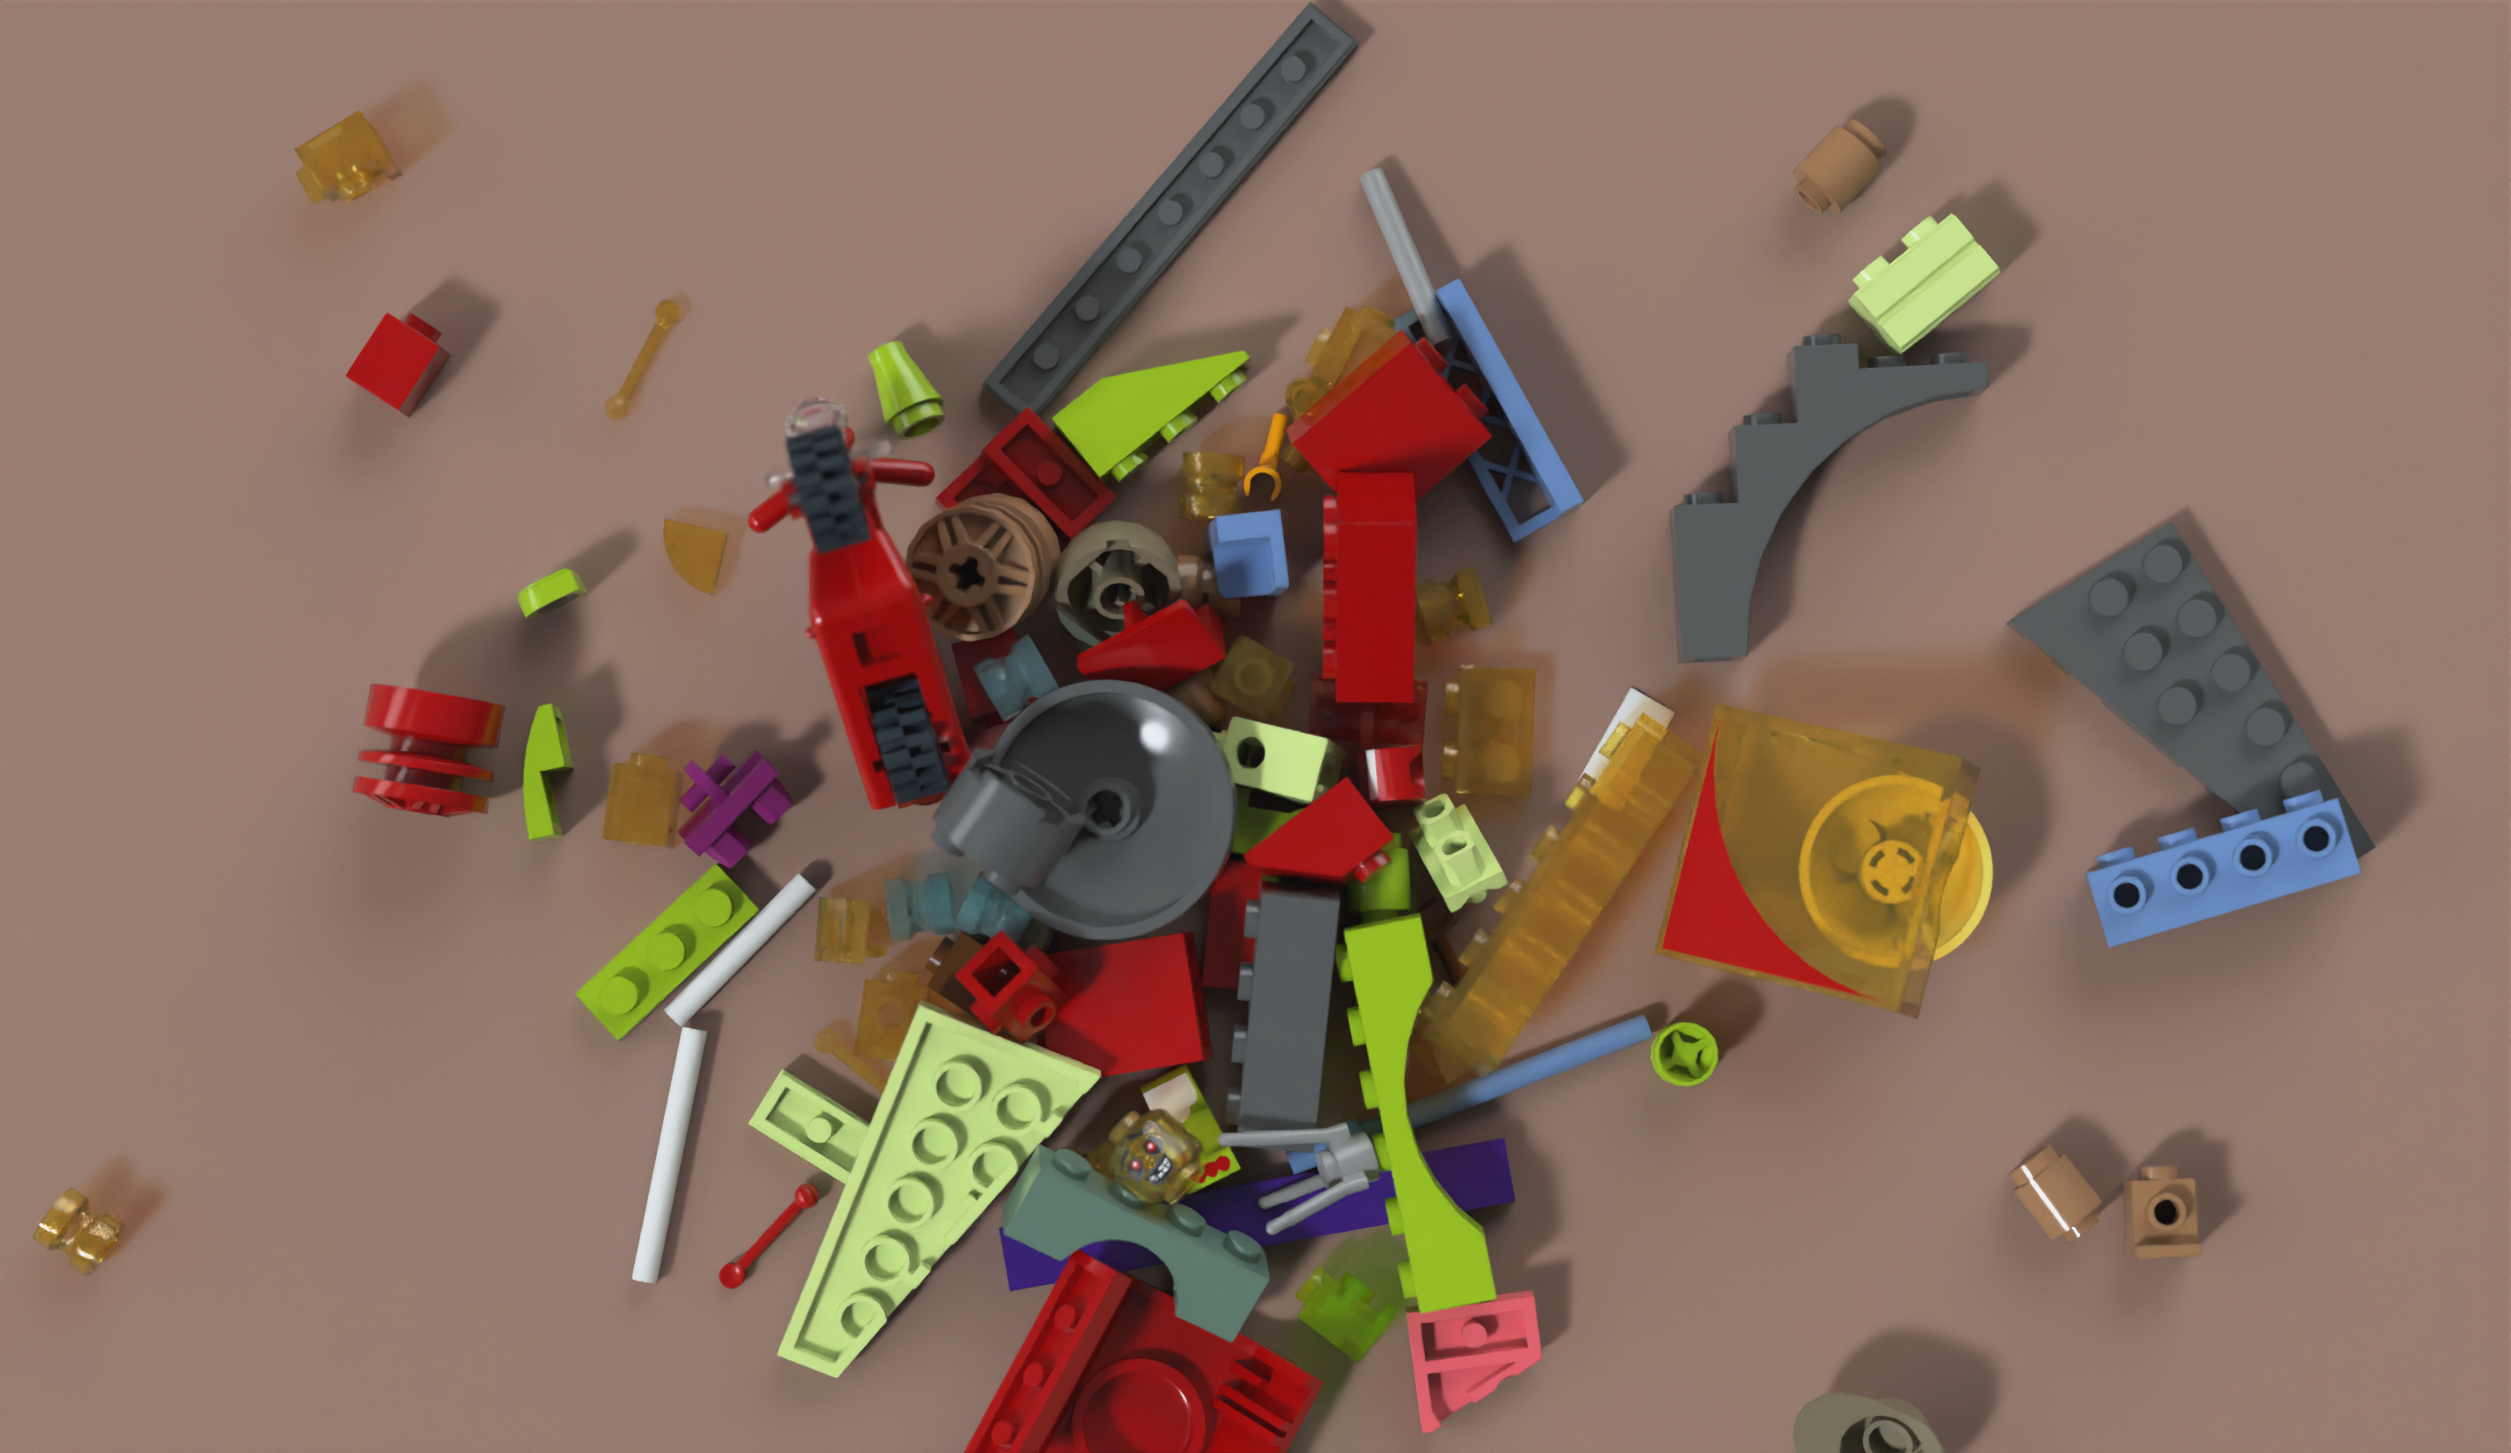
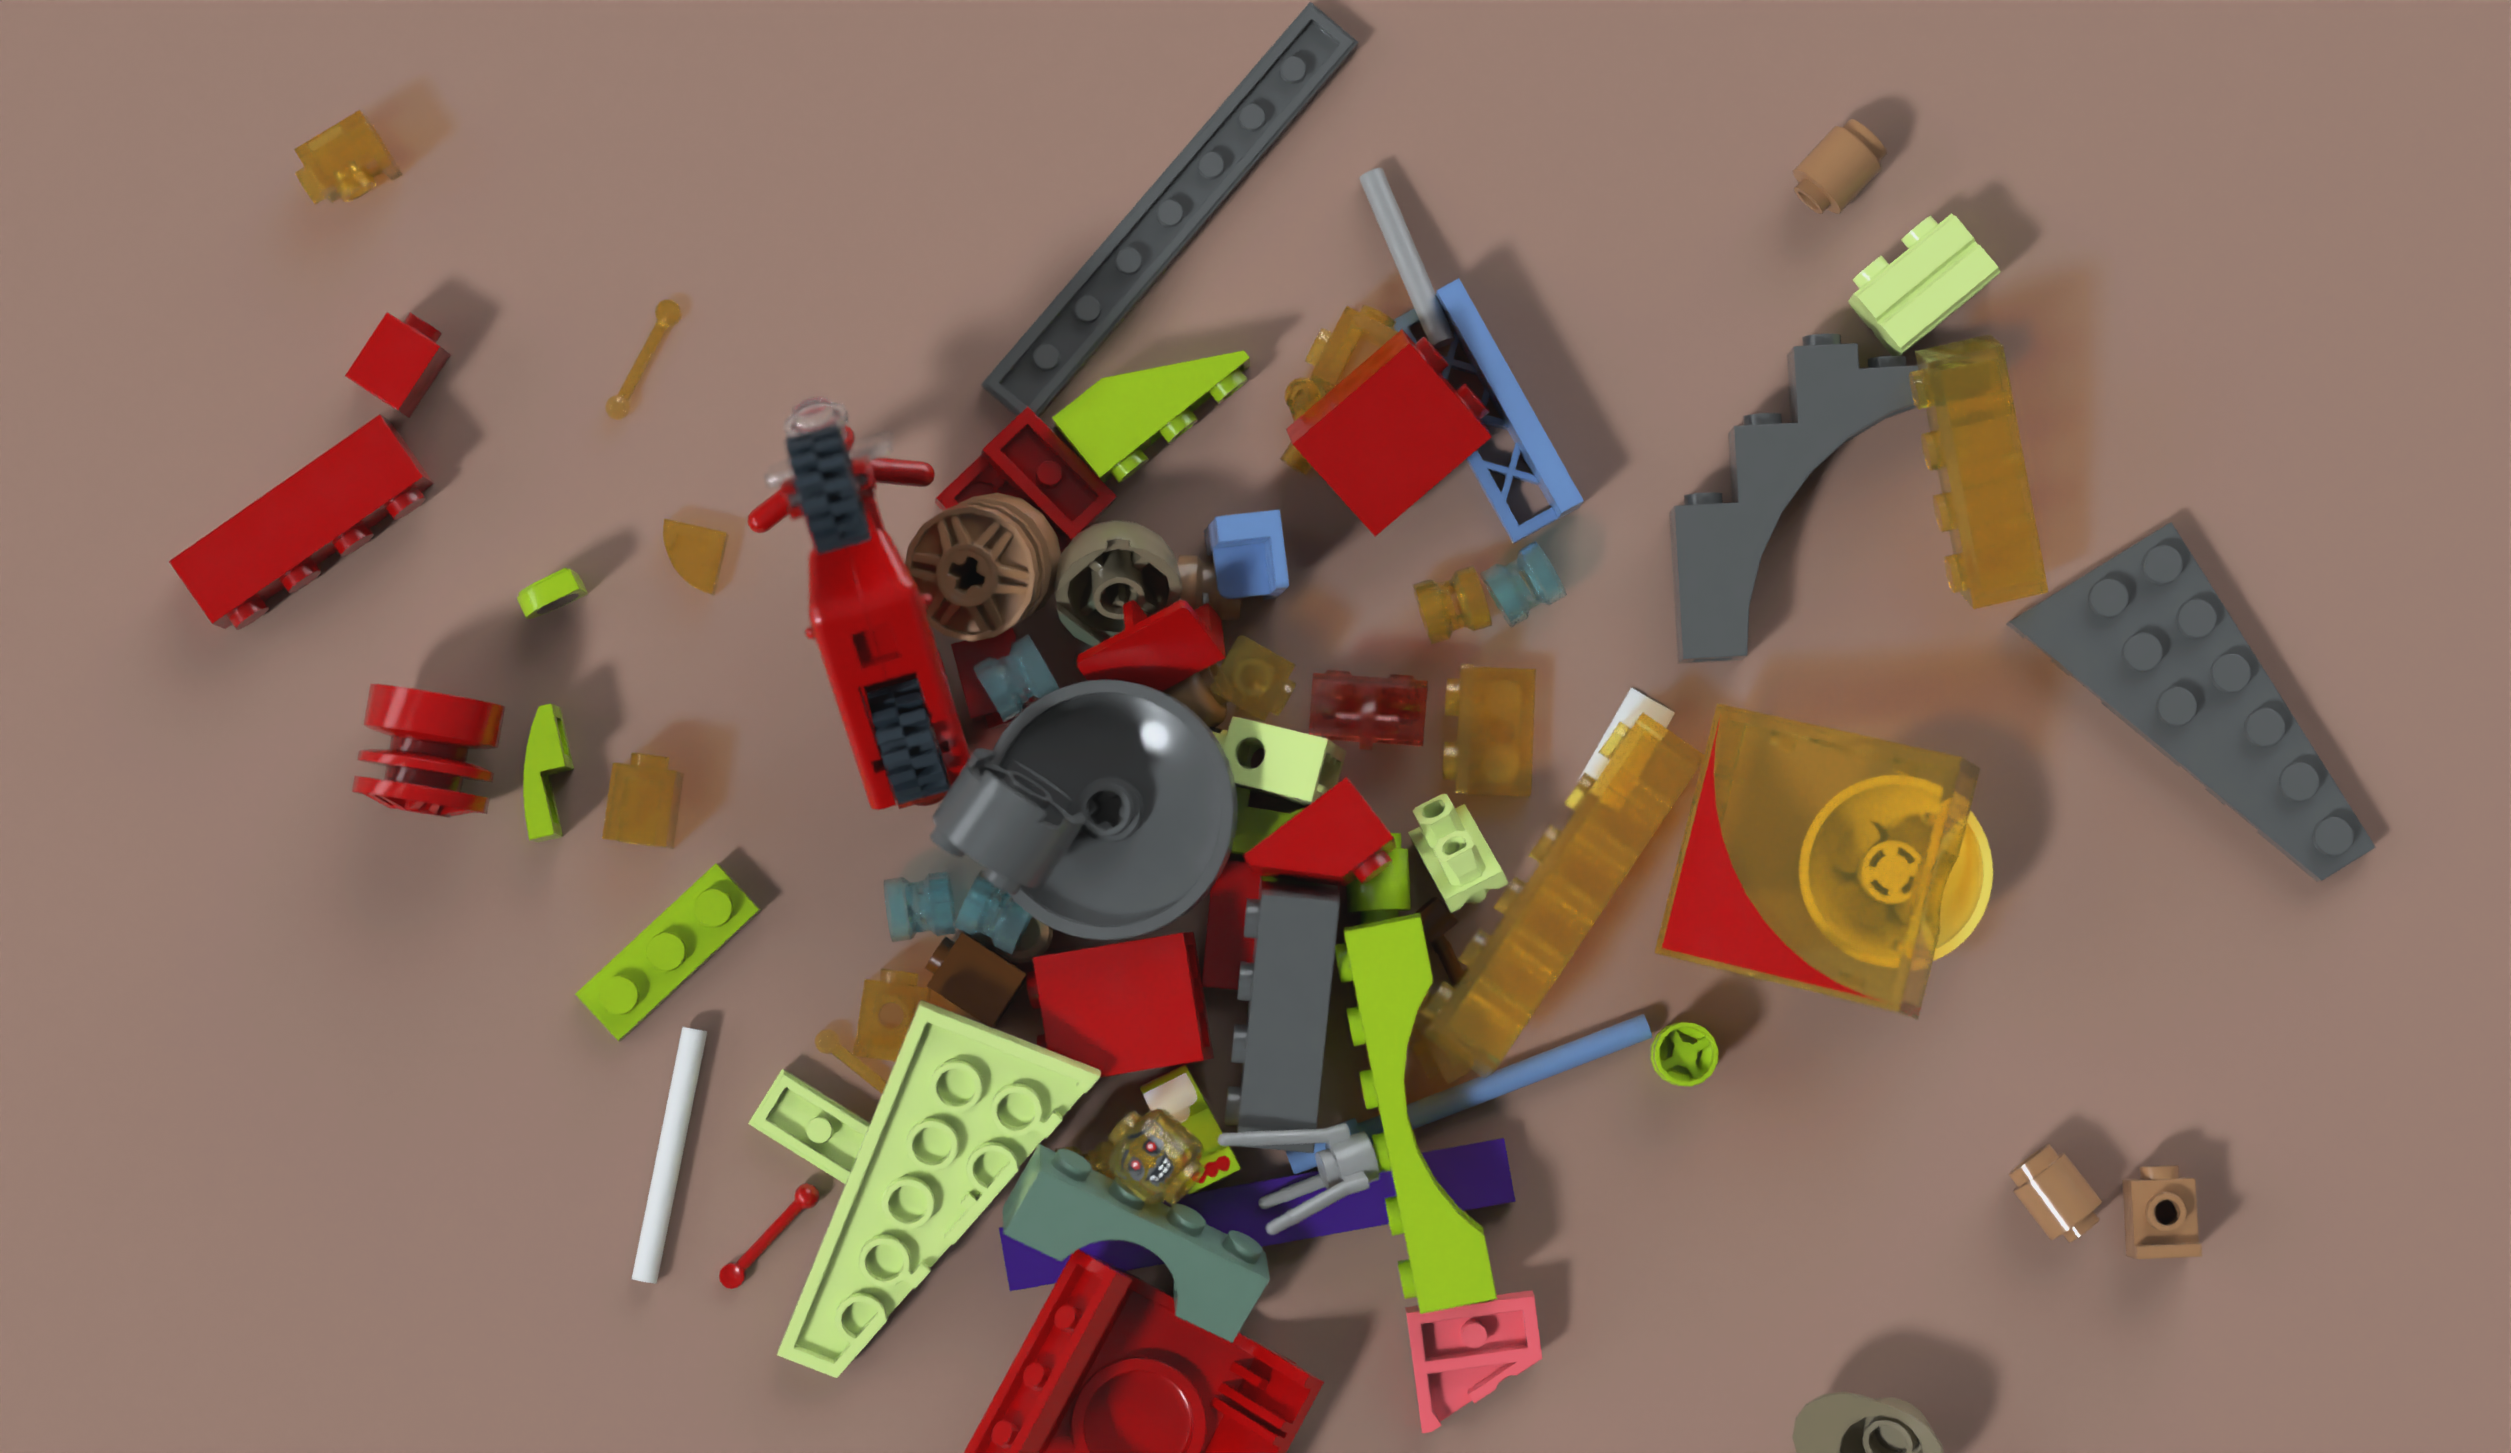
(79, 1231): clear yellow wheel -> none
(303, 523): none -> red brick
(740, 949): white bar -> none
(749, 785): magenta hips -> none
(844, 931): clear yellow tile -> none
(905, 394): lime cone -> none
(1012, 987): red brick -> none
(1210, 485): clear yellow wheel -> none
(1270, 457): light orange hand -> none
(1343, 1311): clear neon green brick -> none
(1370, 587): red brick -> none
(1391, 777): red leg -> none
(1510, 590): none -> clear light blue wheel
(1979, 471): none -> clear yellow brick
(2224, 870): medium blue brick -> none

